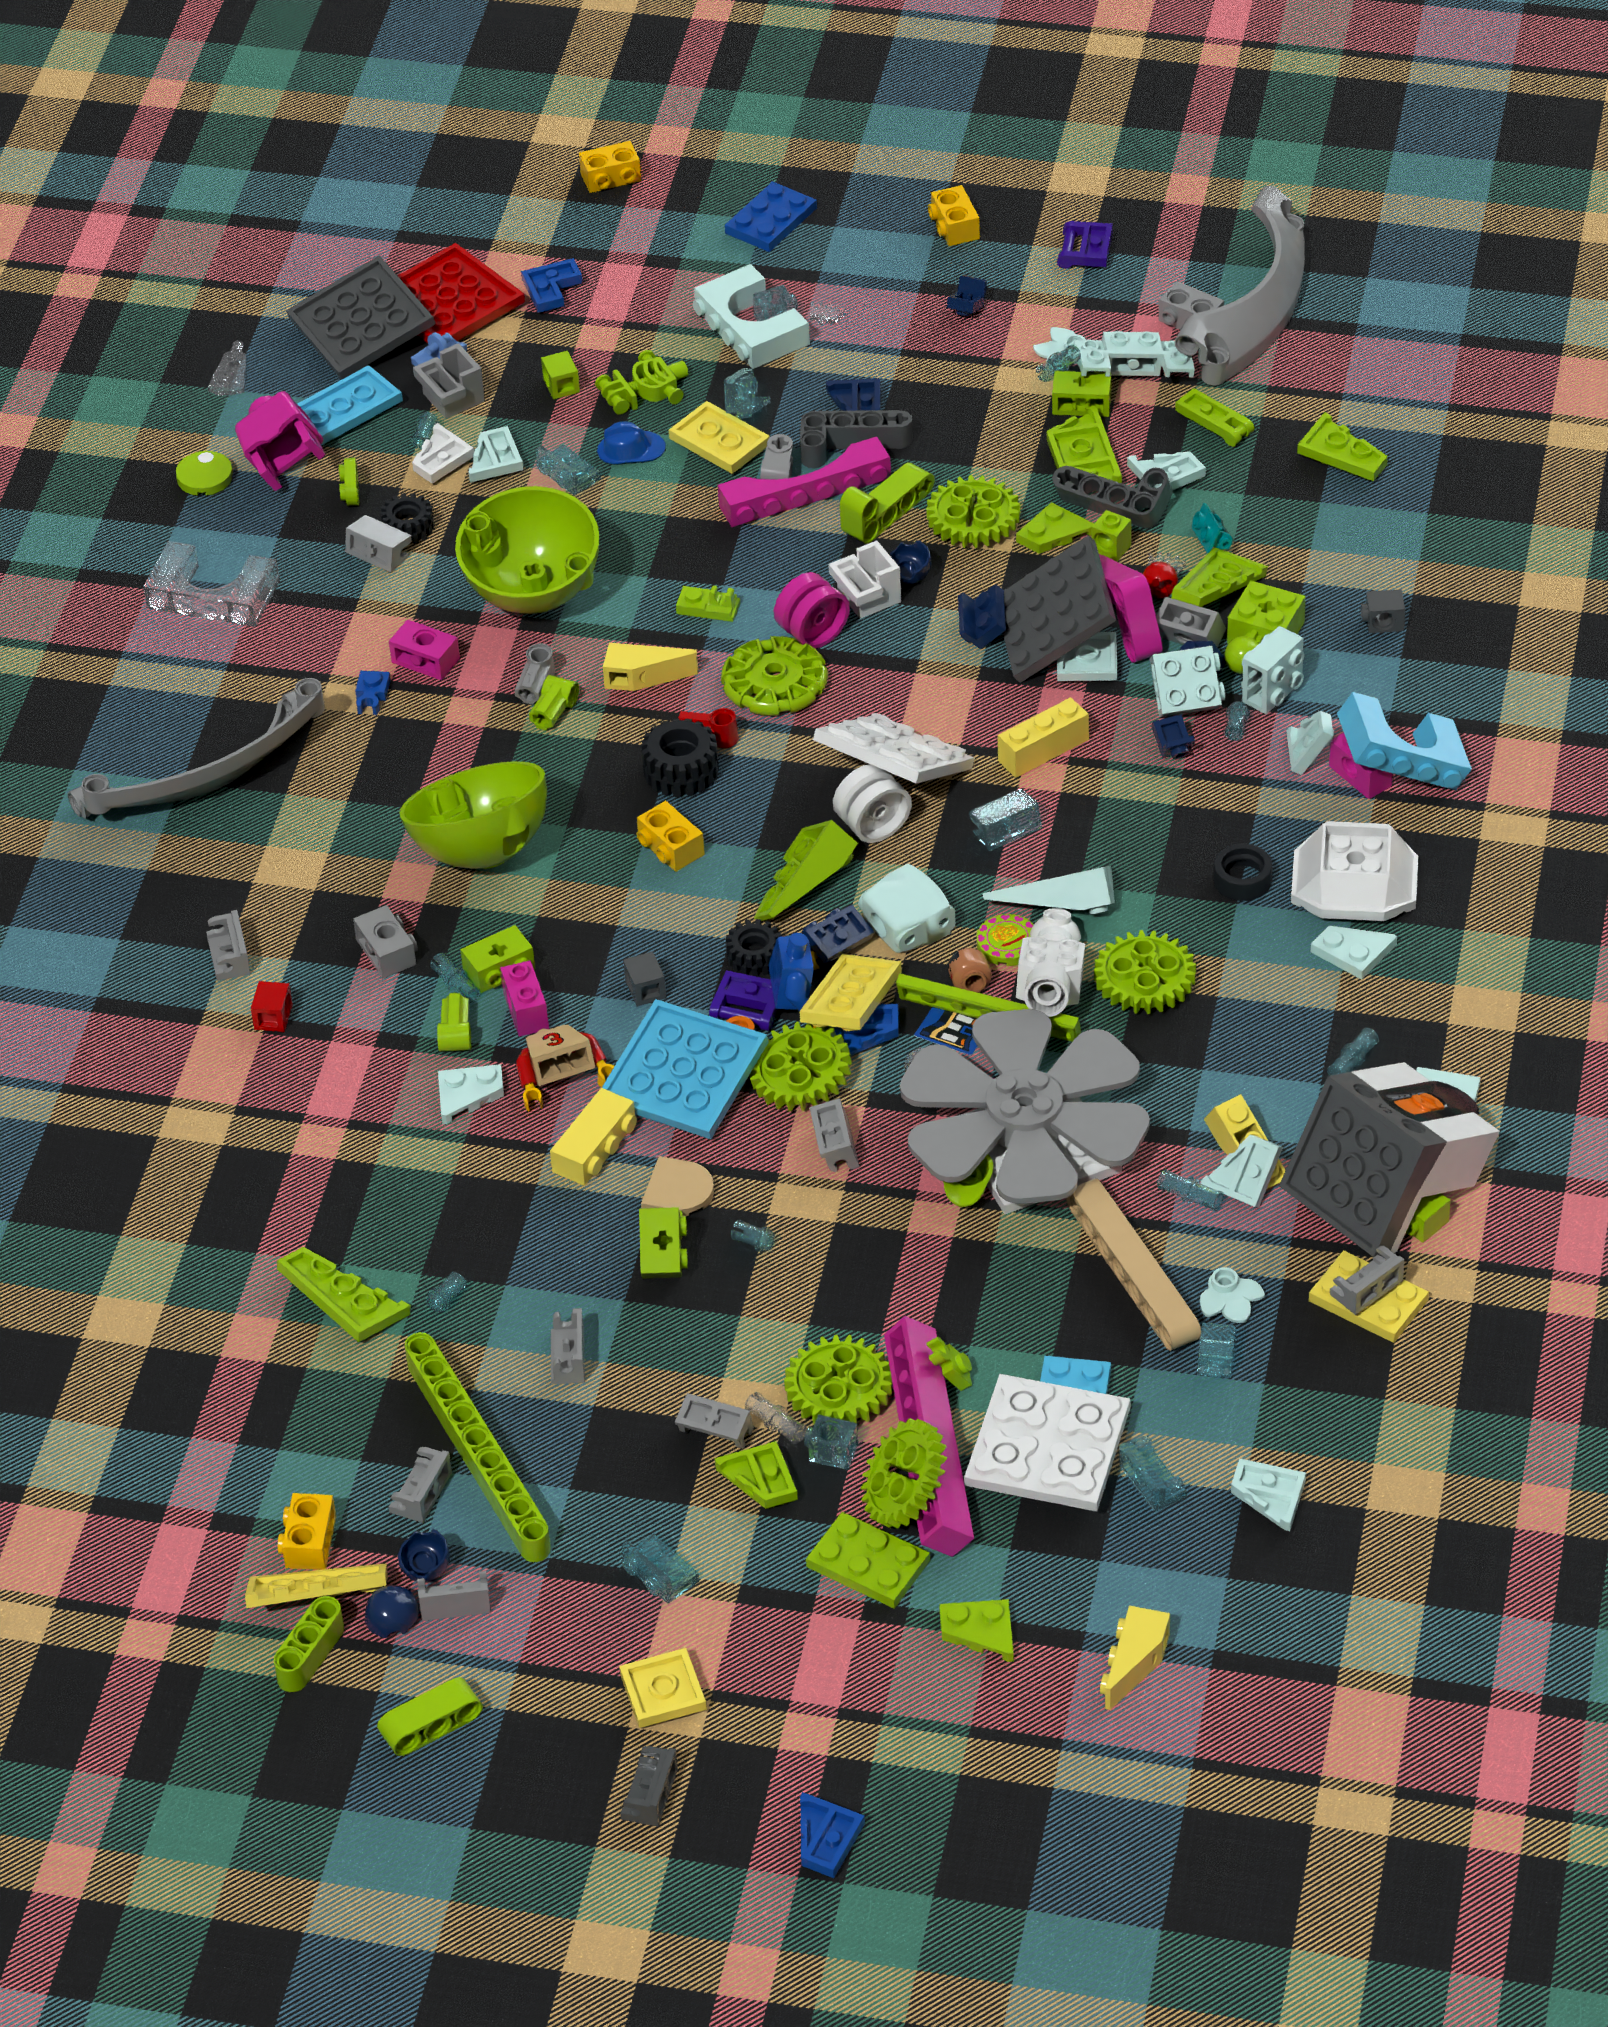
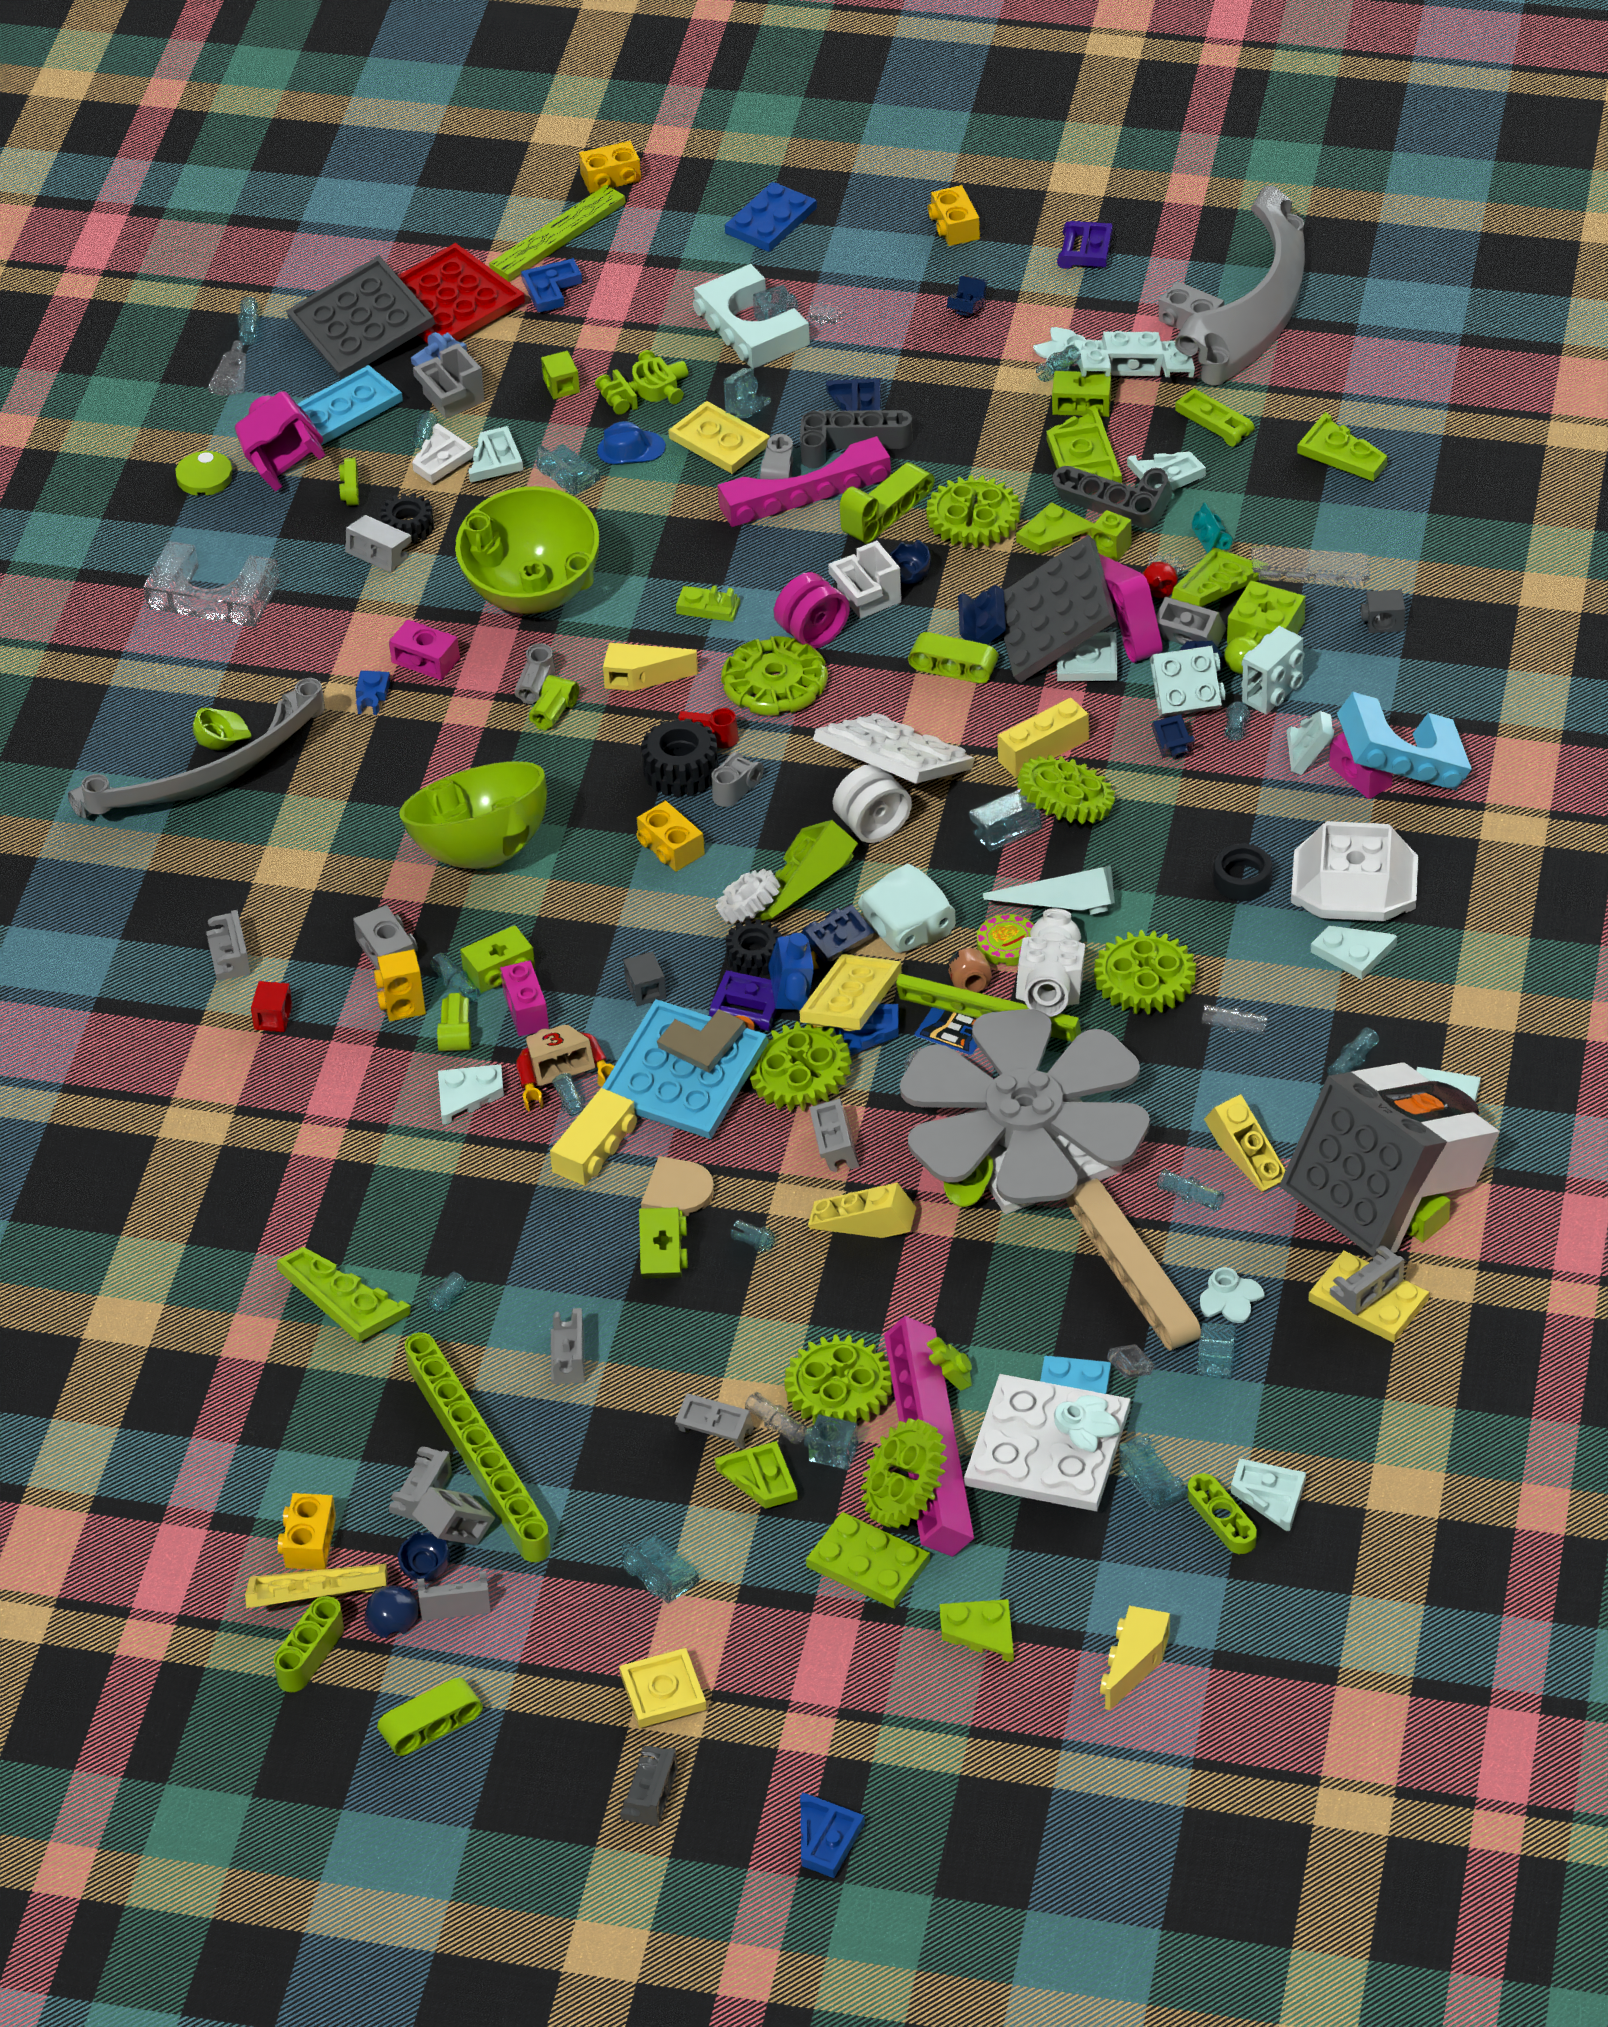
(219, 728): none -> lime piece
(248, 320): none -> clear light blue pin
(400, 985): none -> yellow brick
(453, 1516): none -> light grey brick
(557, 233): none -> lime tile
(571, 1100): none -> clear light blue pin
(705, 1046): none -> dark tan tile
(734, 779): none -> light grey piece
(748, 896): none -> white gear
(868, 1212): none -> light yellow slope
(953, 657): none -> lime beam
(1066, 789): none -> lime gear
(1086, 1421): none -> light aqua plate
(1130, 1361): none -> clear tile
(1222, 1527): none -> lime beam
(1234, 1019): none -> clear pin
(1246, 1171): light aqua wing -> none
(1300, 564): none -> clear windscreen

